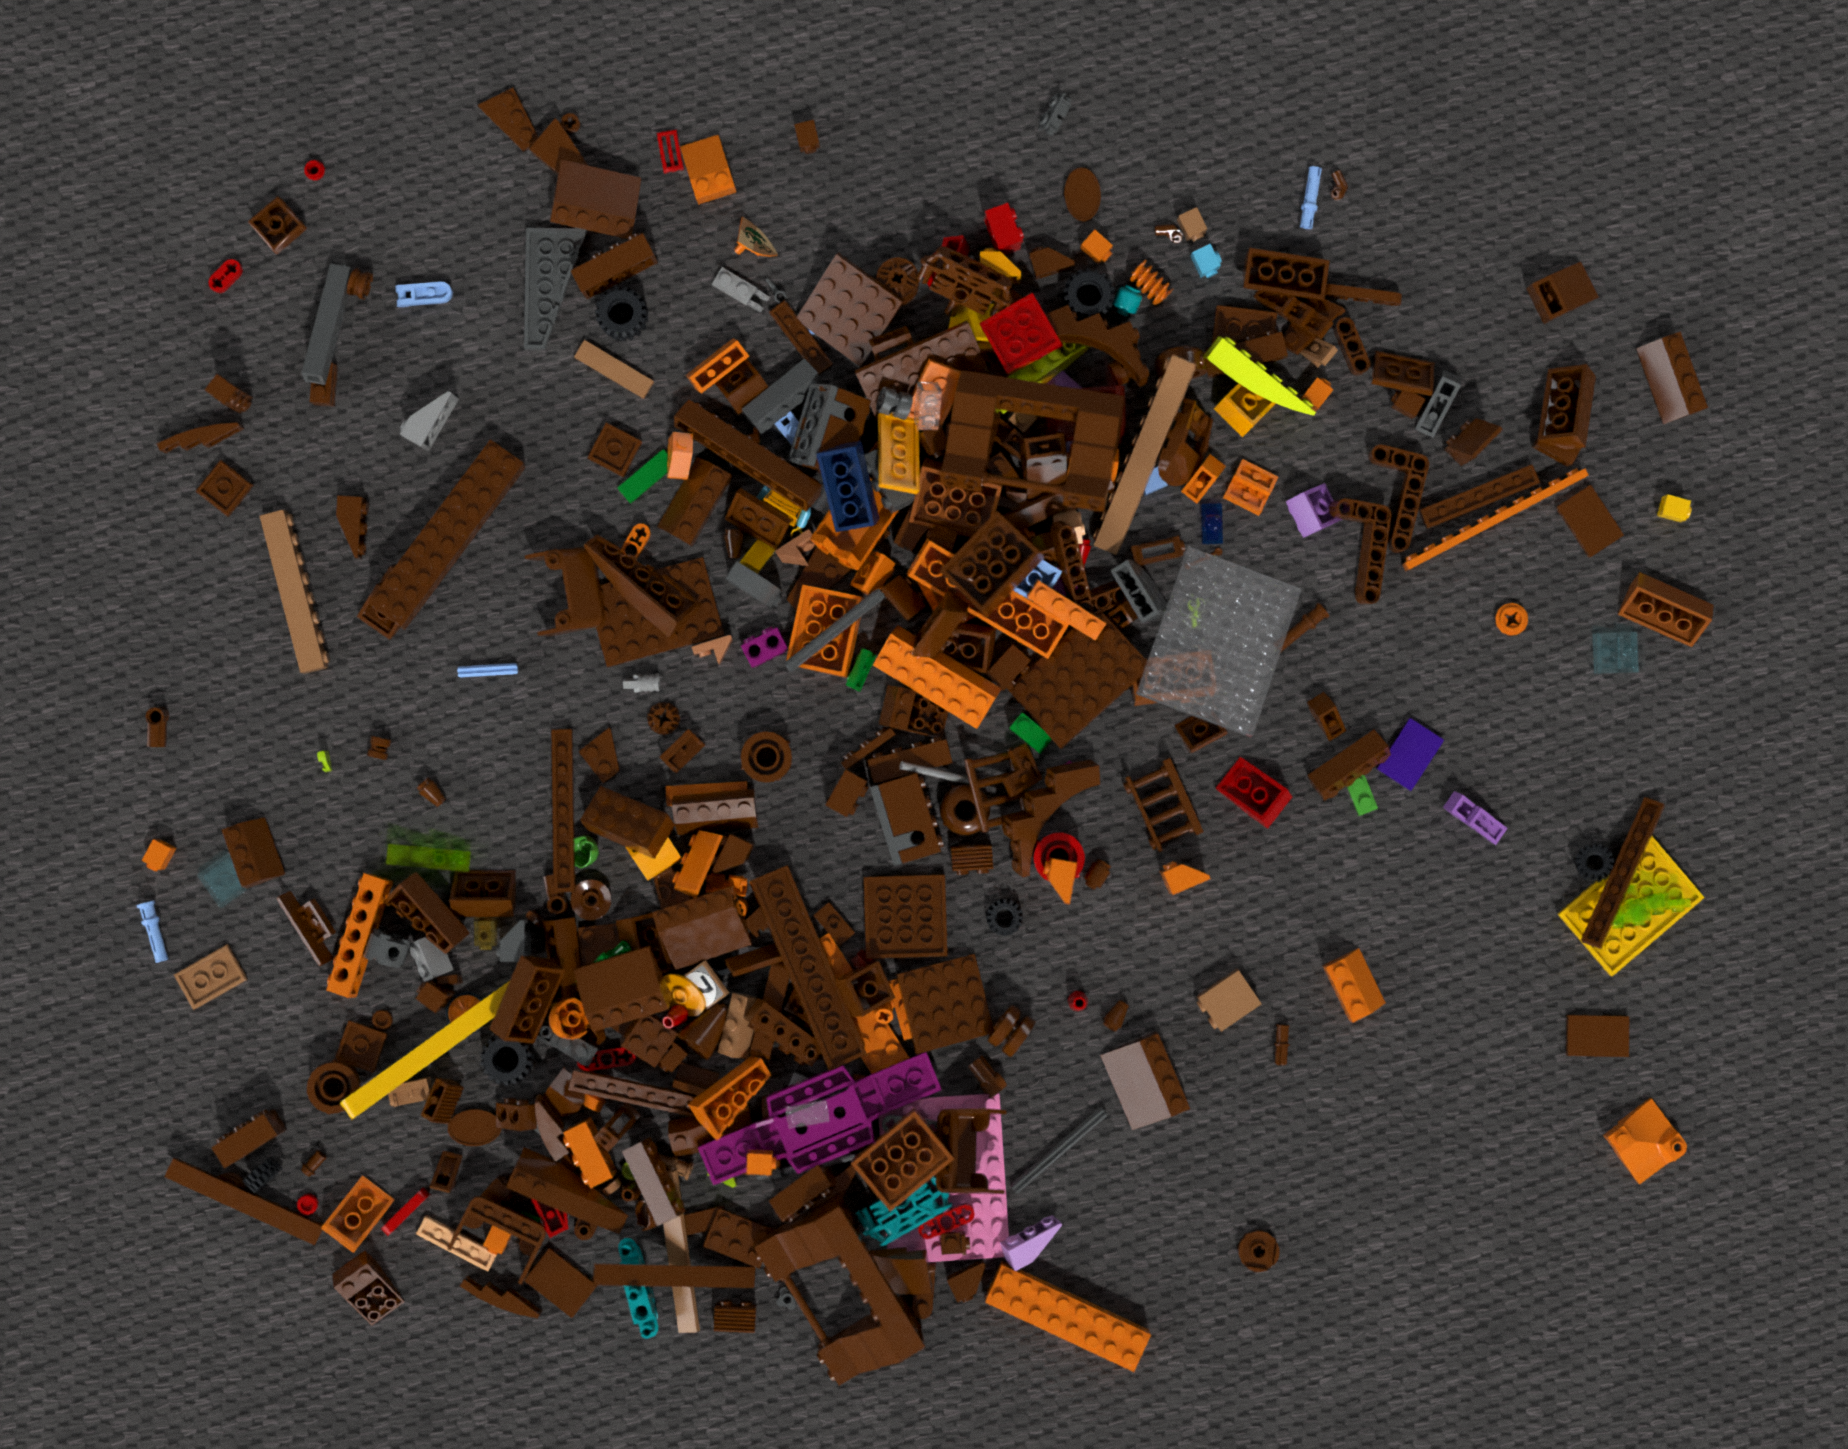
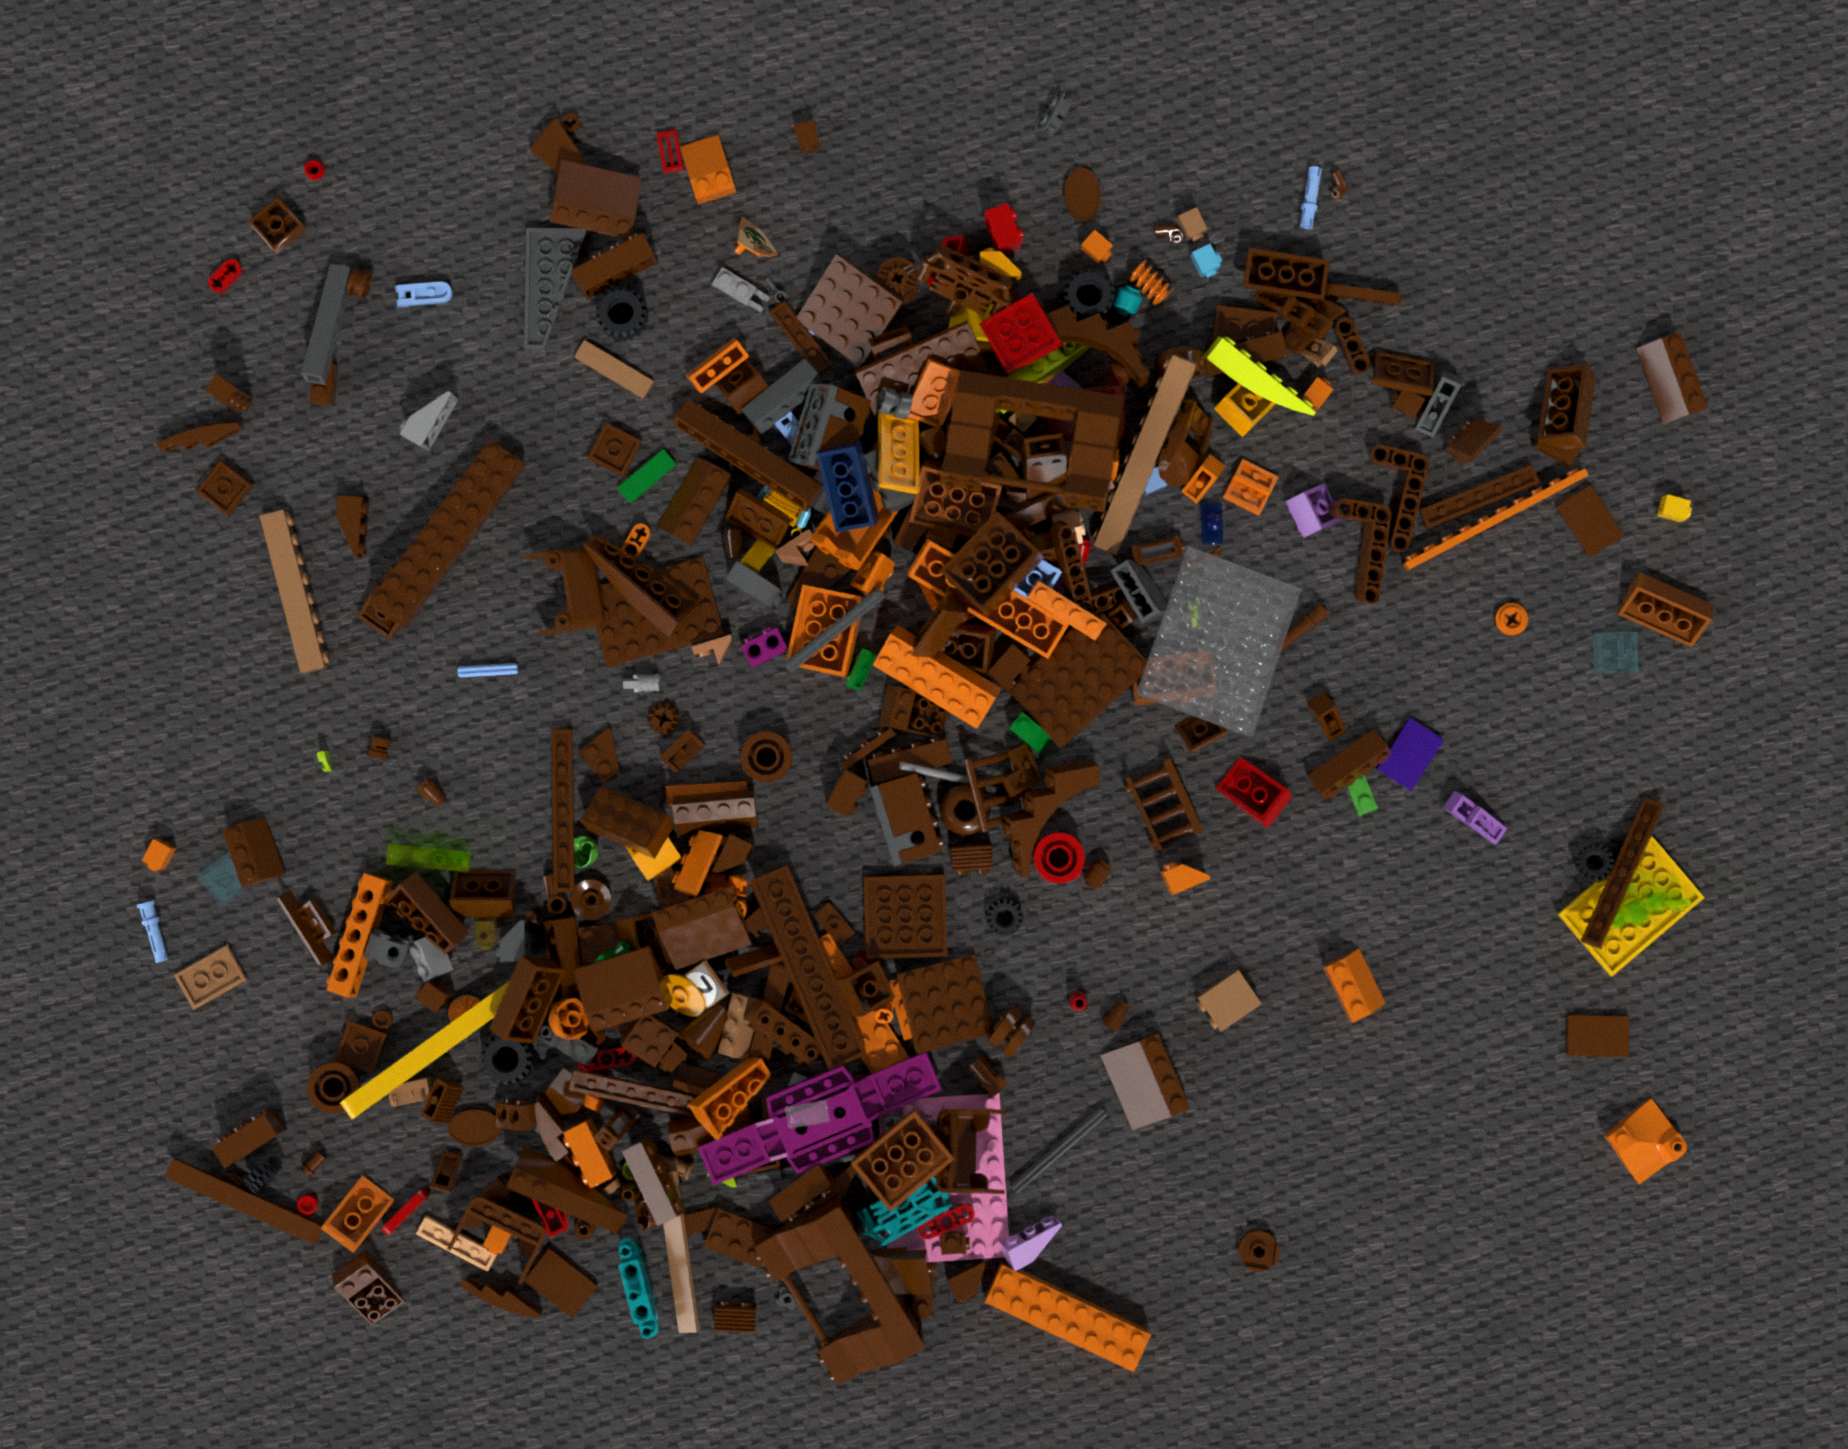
(157, 730): reddish brown piece -> none
(451, 979): reddish brown tile -> none
(511, 118): reddish brown wing -> none
(673, 1275): reddish brown tile -> none
(677, 1015): red cone -> none
(679, 455): orange slope -> none
(760, 1162): orange brick -> none
(904, 598): reddish brown slope -> none
(927, 405): clear brick -> none
(1048, 262): reddish brown slope -> none
(1061, 876): orange slope -> none
(1281, 1044): reddish brown axle -> none
(1562, 292): reddish brown slope -> none

